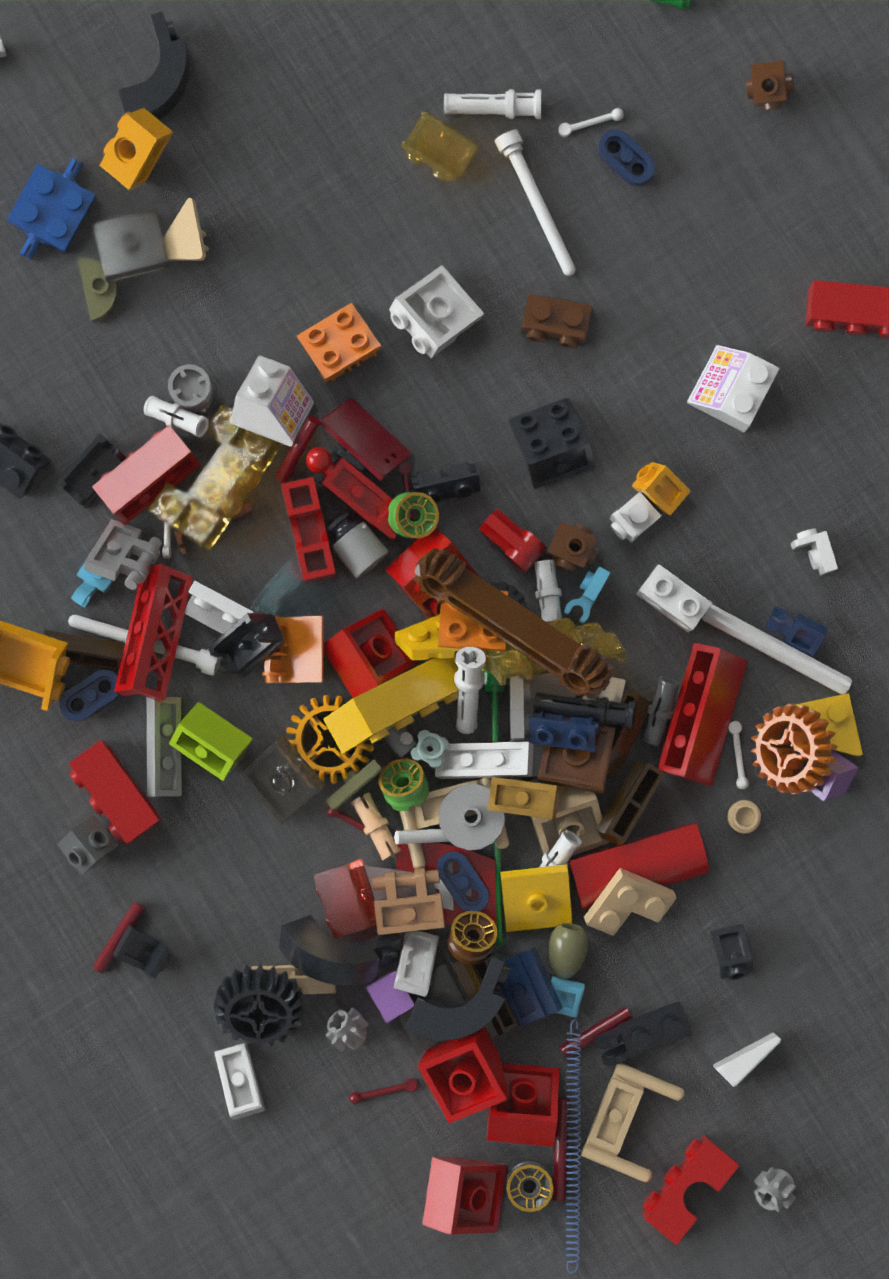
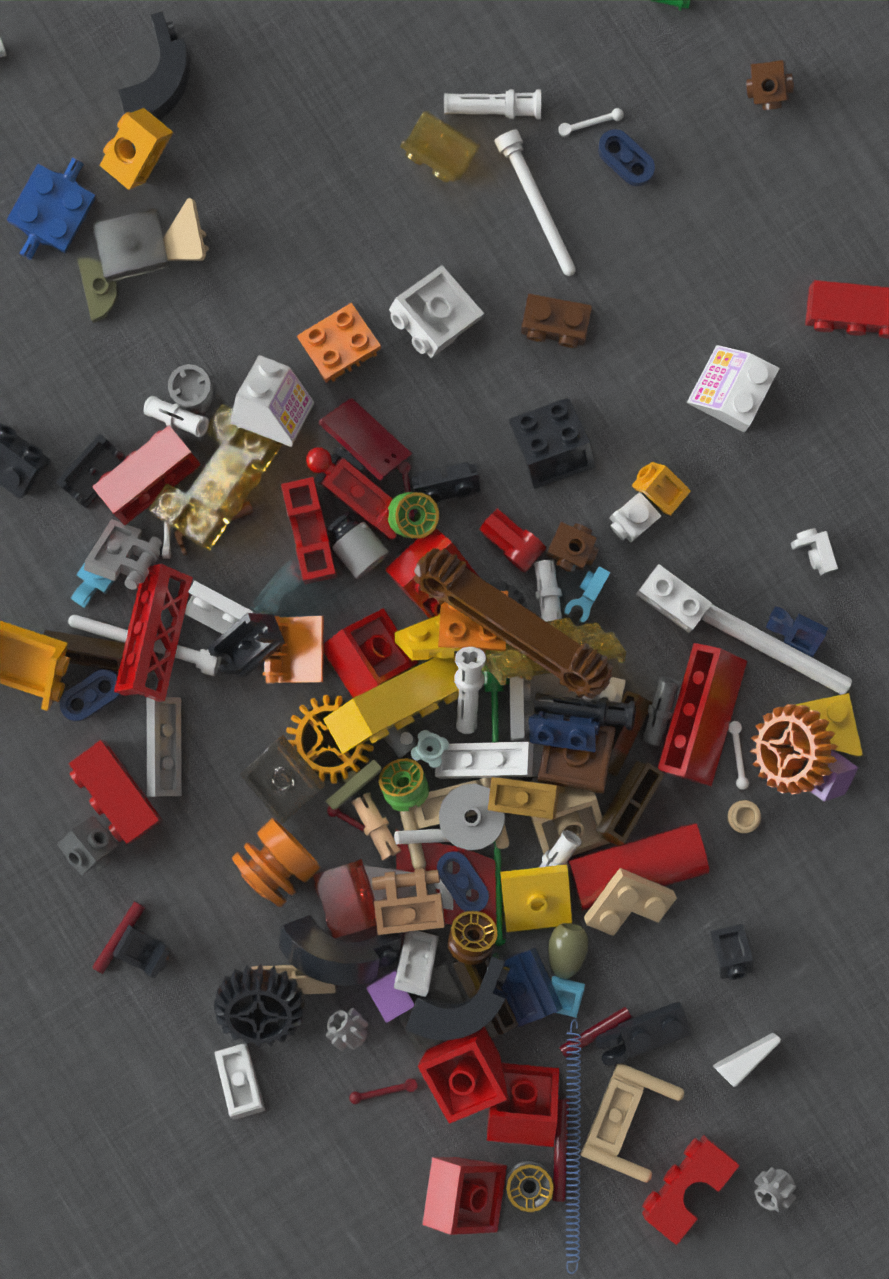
(213, 740): lime brick -> none
(275, 863): none -> orange wheel
(297, 449): dark red piece -> none

